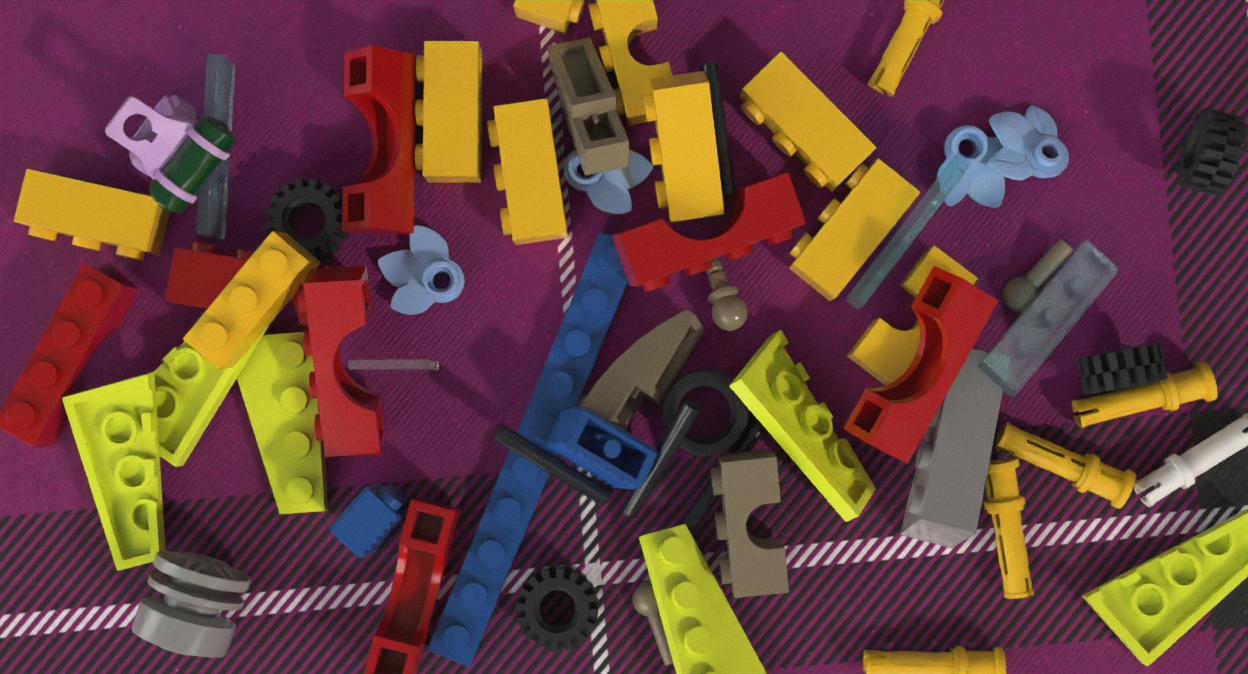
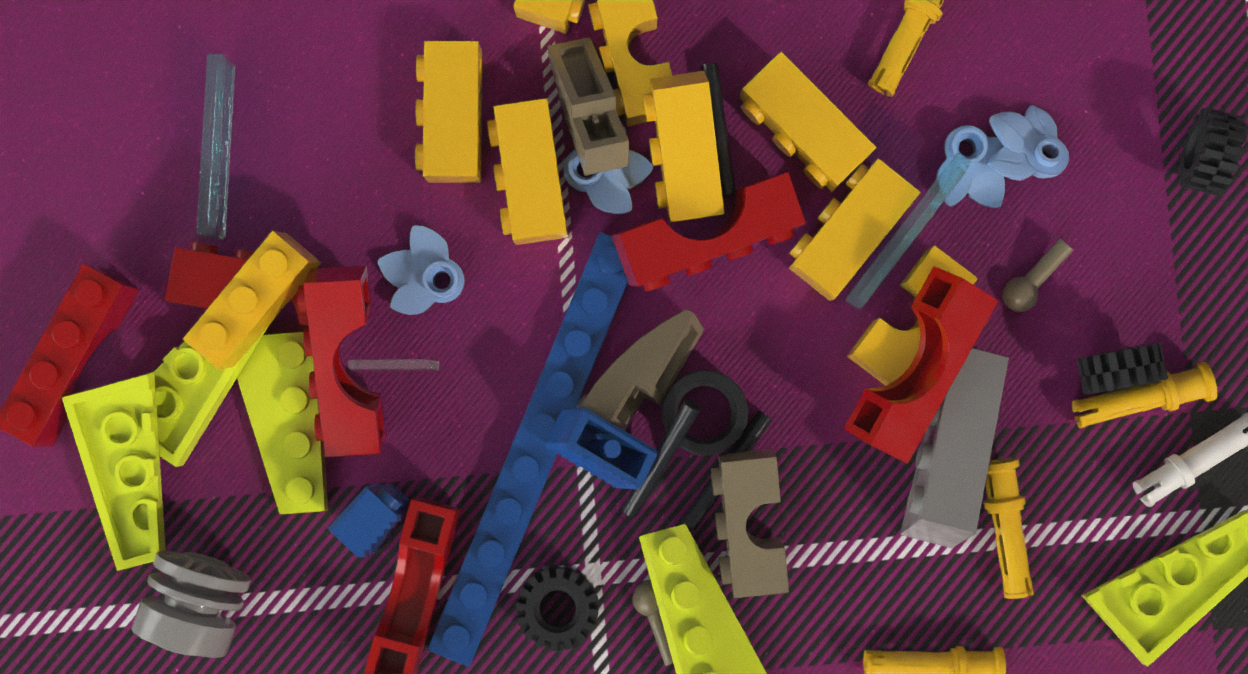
(91, 214): yellow brick -> none
(172, 147): lavender piece -> none
(303, 193): black tyre -> none
(383, 89): red arch -> none
(551, 464): black bar -> none
(728, 310): dark tan bar -> none
(786, 408): neon yellow wing -> none
(1048, 318): clear light blue tile -> none
(1084, 471): yellow pin -> none

